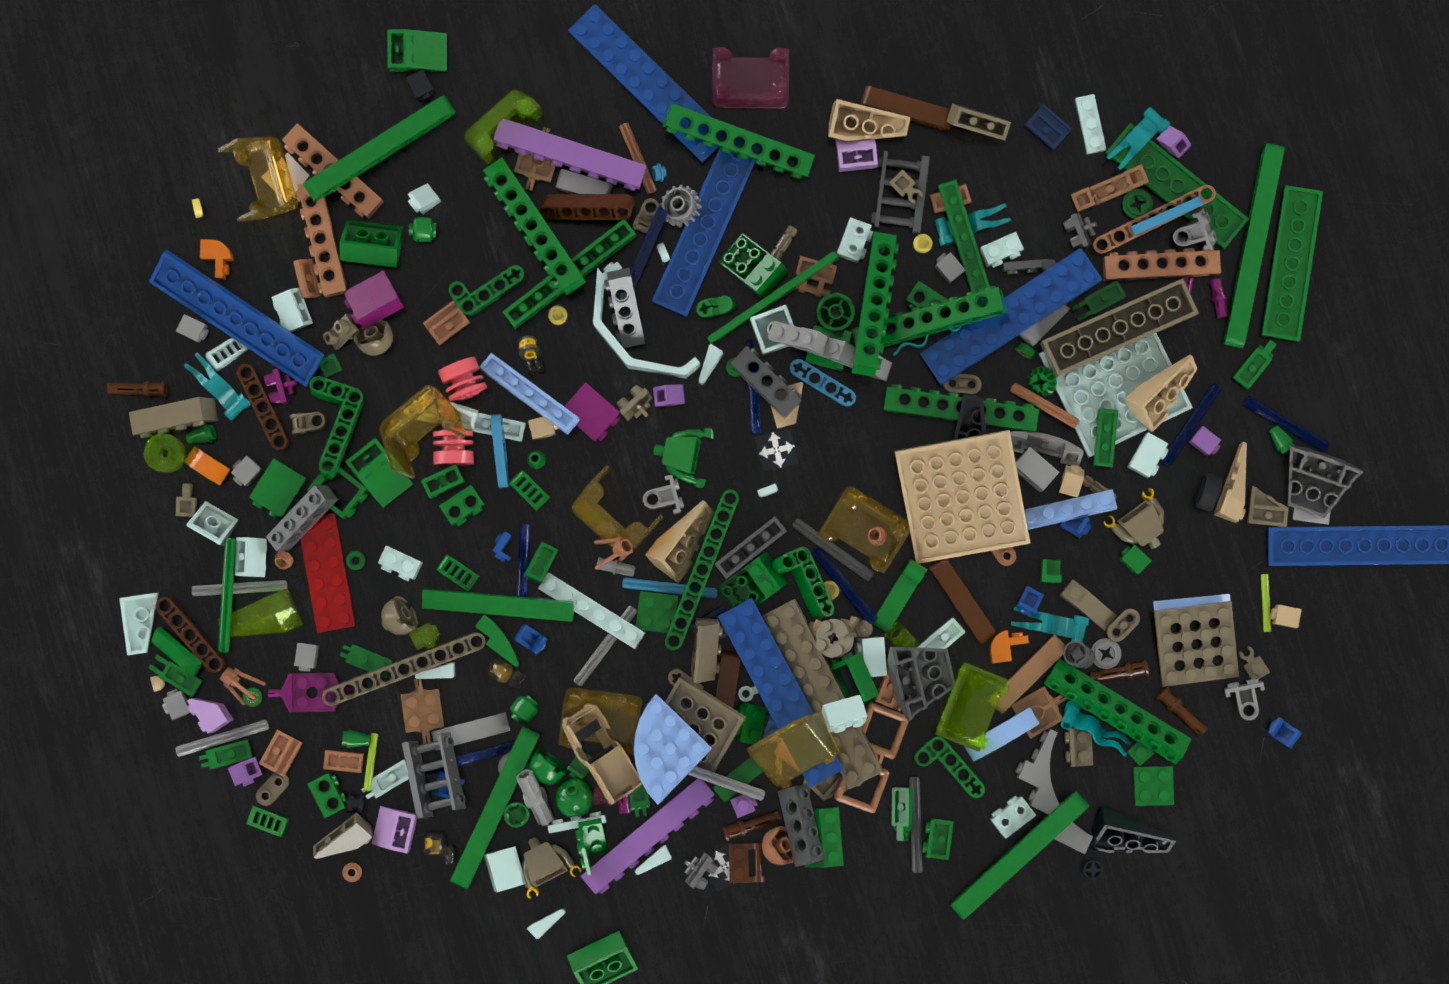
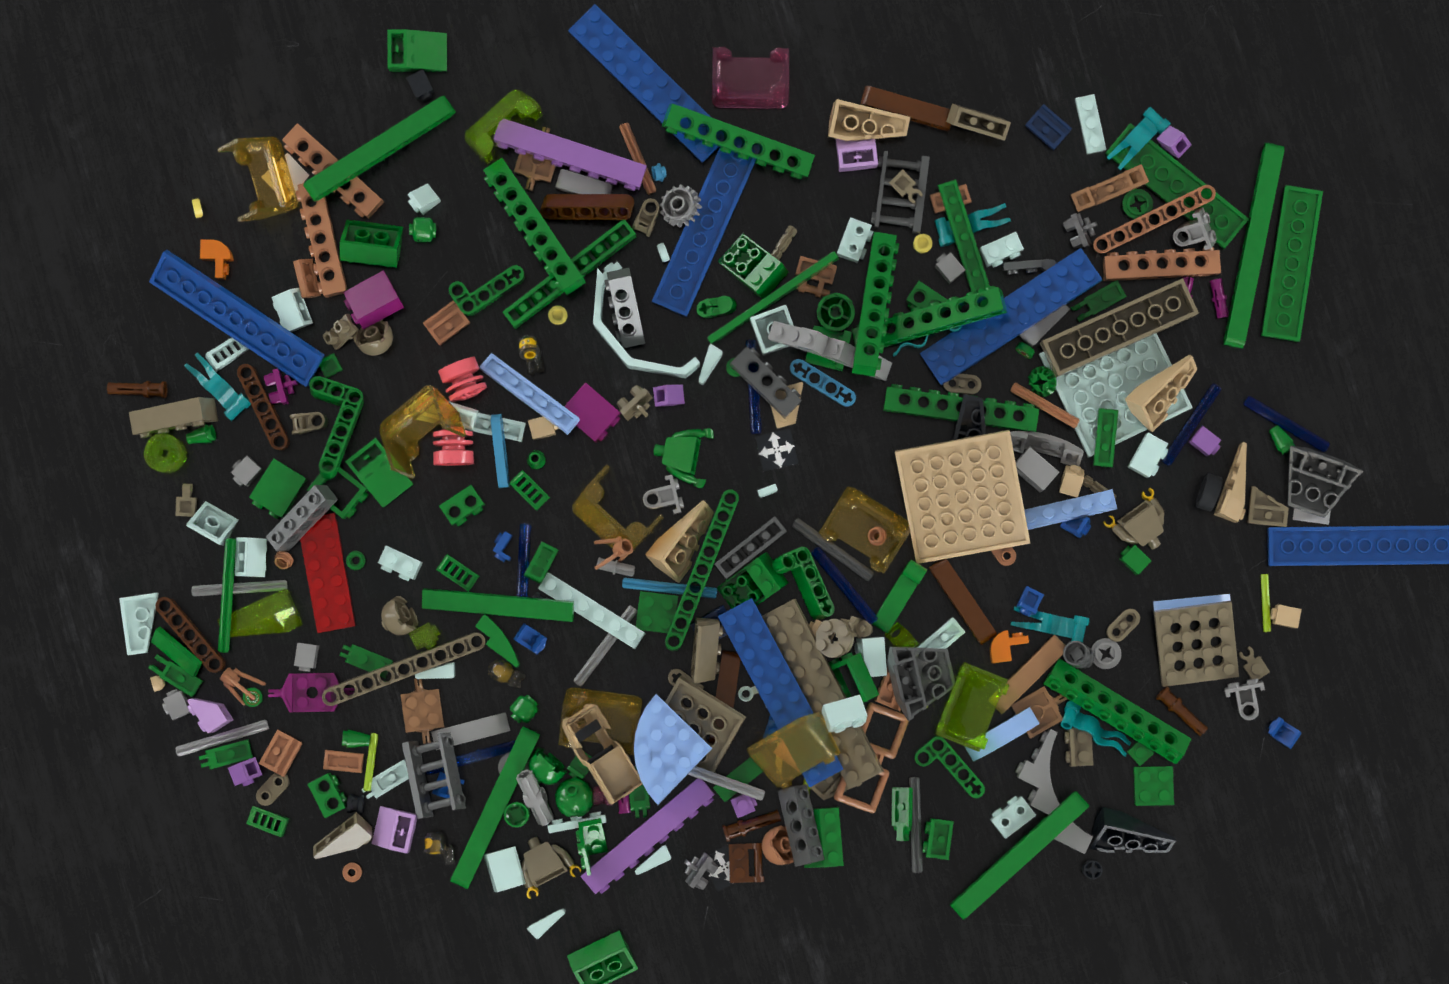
(192, 328): light grey brick -> none
(207, 465): orange brick -> none
(443, 481): green brick -> none
(647, 245): clear blue axle -> none
(752, 727): green bracket -> none
(832, 588): light yellow tile -> none
(1050, 571): green panel -> none
(1087, 604): dark tan slope -> none
(1131, 671): reddish brown pin -> none
(1167, 215): dark azure beam -> none
(1254, 365): green hinge -> none

